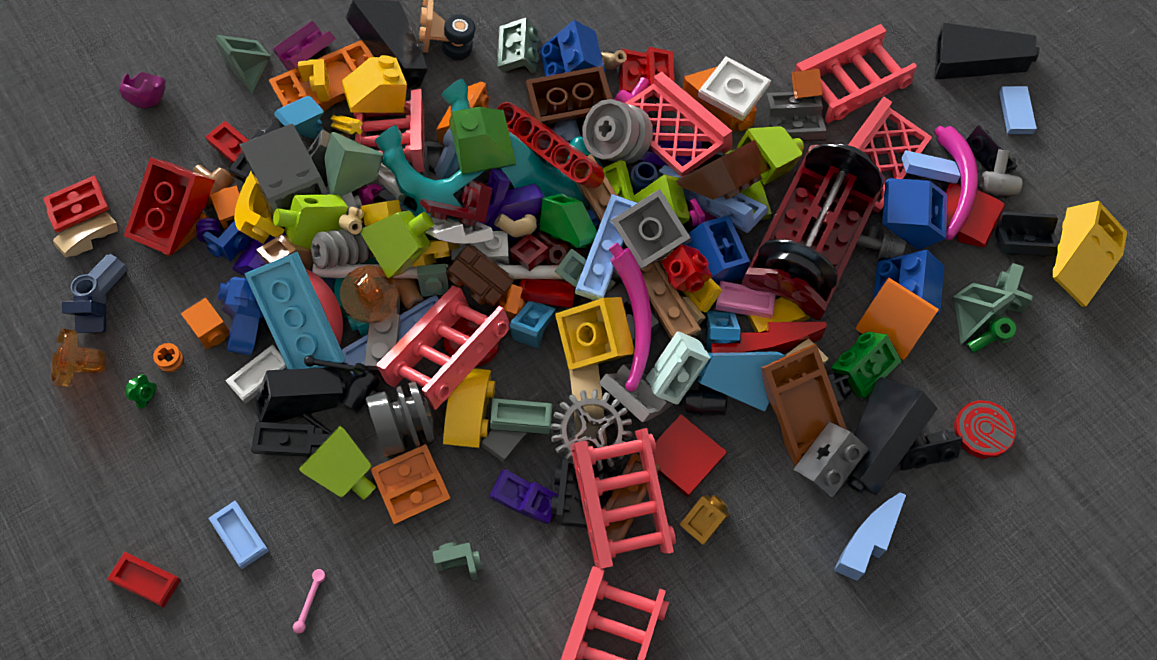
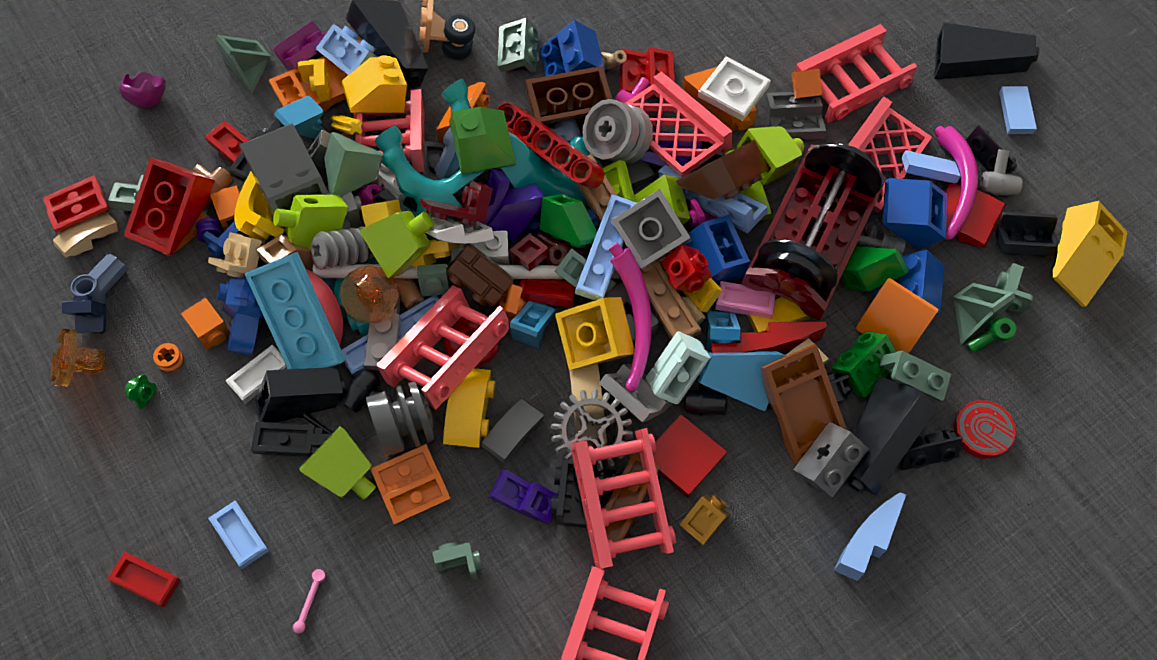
(124, 195): none -> sand green bracket
(239, 255): none -> tan bracket
(343, 49): none -> light blue bracket
(353, 221): tan arm -> none
(358, 368): black hinge -> none
(516, 228): tan arm -> none
(521, 416): sand green tile -> none
(642, 176): dark blue brick -> none
(872, 267): none -> green slope
(916, 374): none -> sand green bracket

